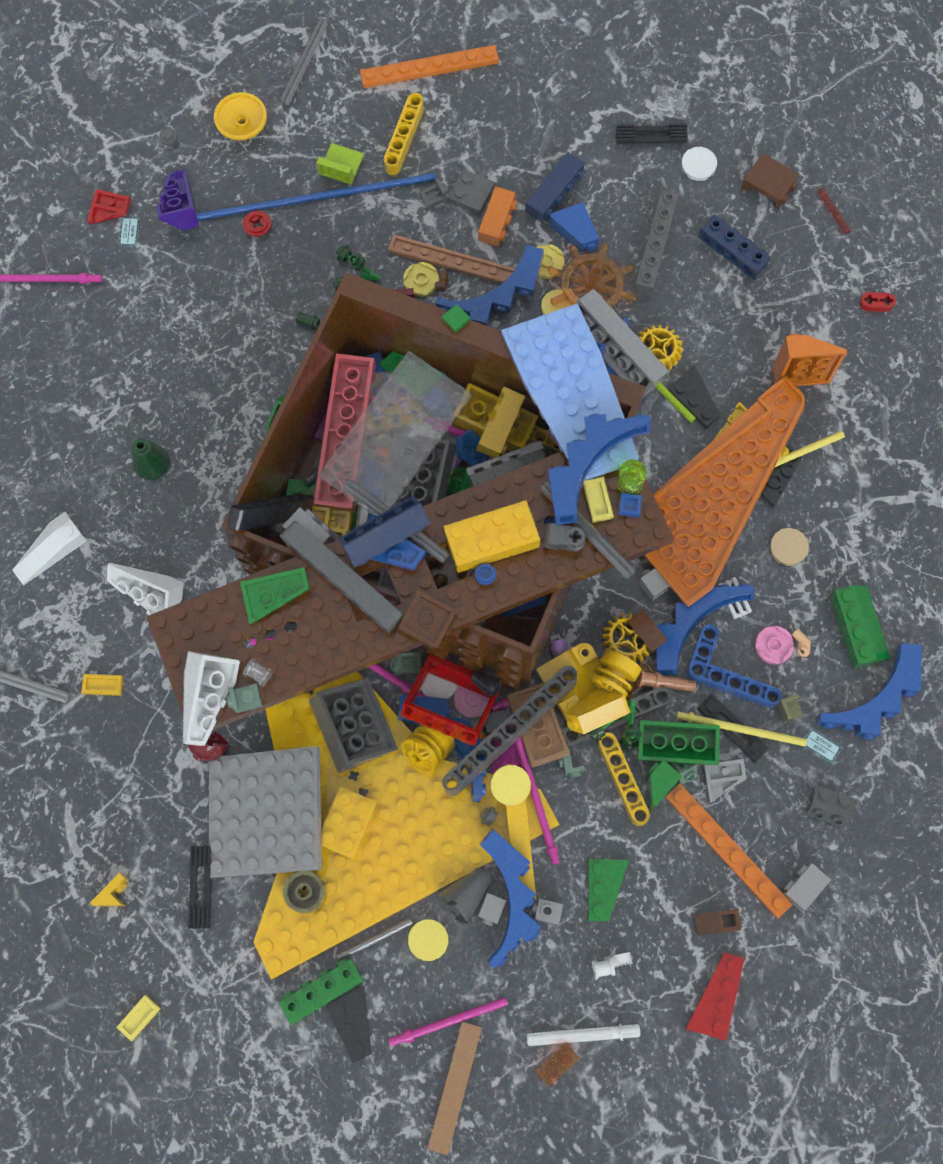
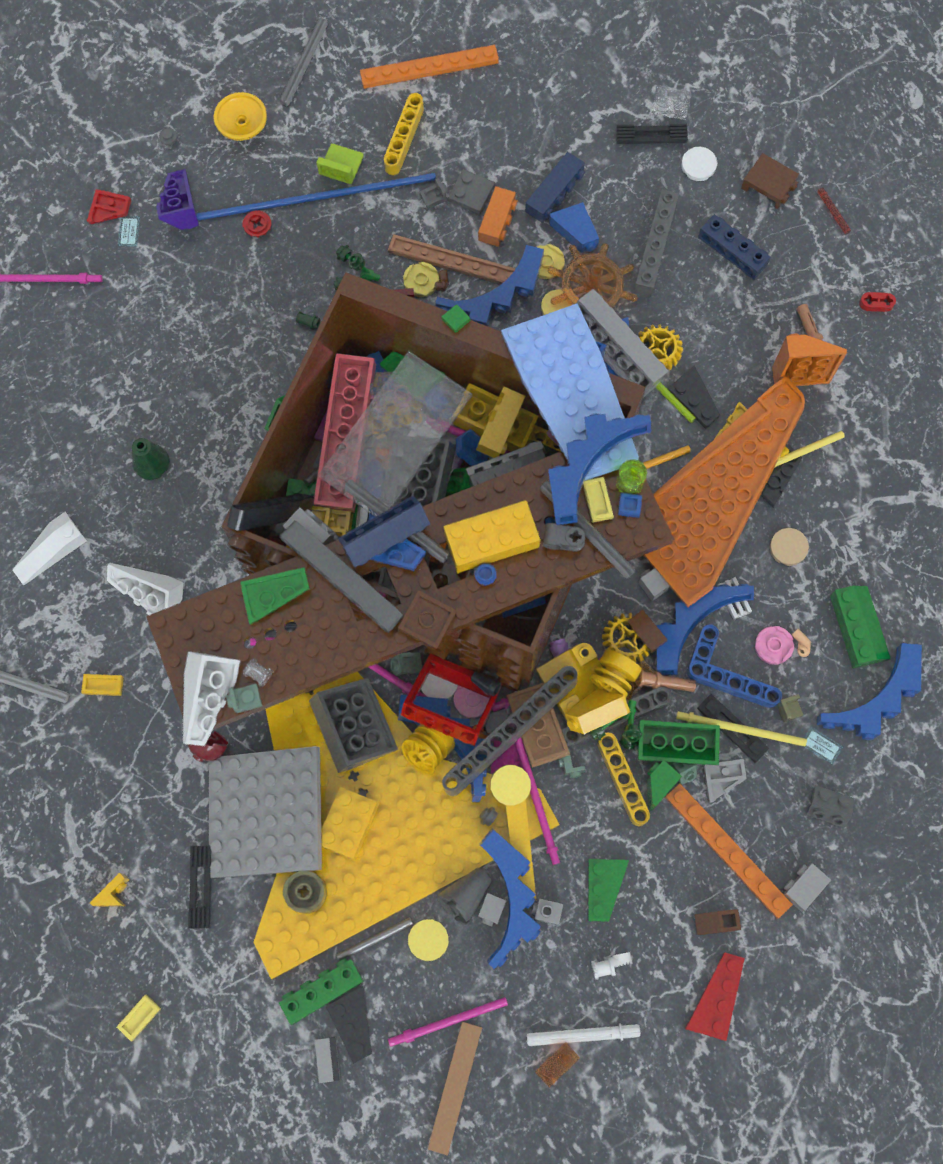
(327, 1060): none -> light grey tile
(666, 457): none -> light orange bar
(808, 322): none -> nougat pin

